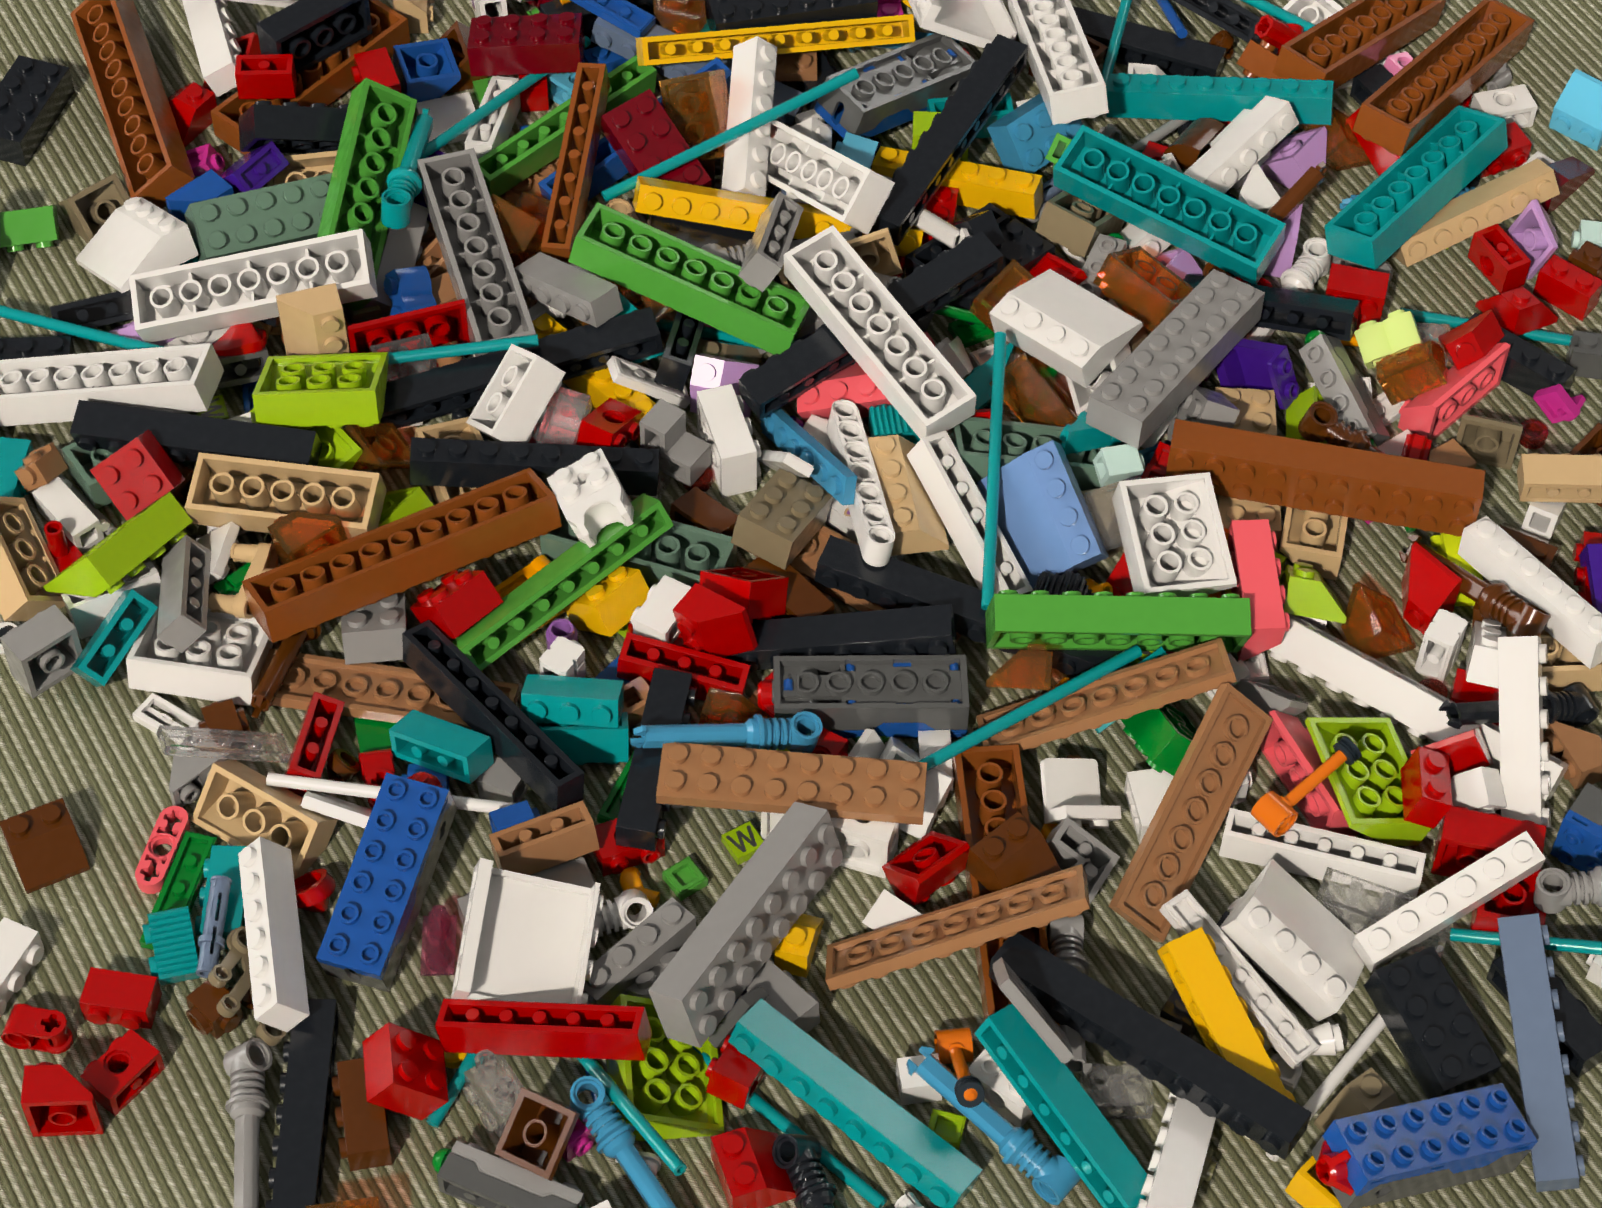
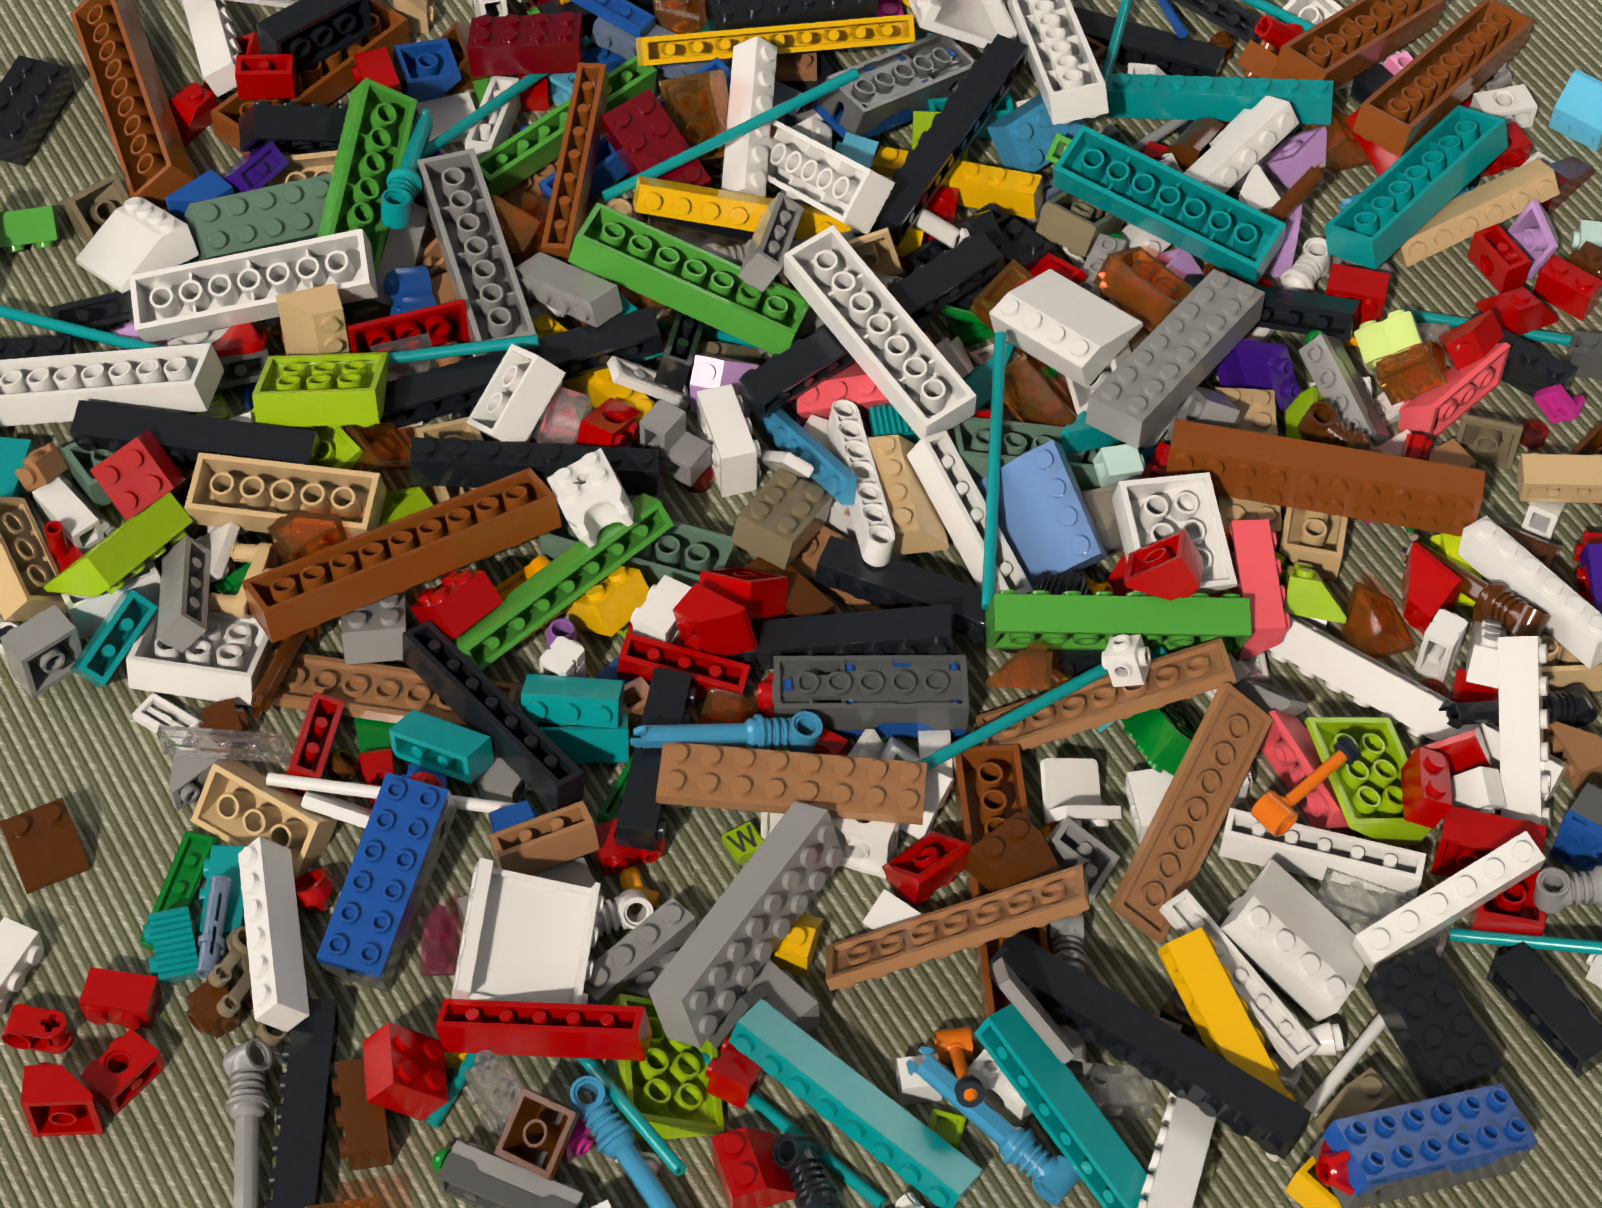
(159, 836): coral beam -> none
(205, 158): dark pink bracket -> none
(685, 878): bright green tile -> none
(704, 512): reddish brown brick -> none
(1126, 660): none -> white brick
(1166, 567): none -> red slope
(1538, 1052): sand blue brick -> none

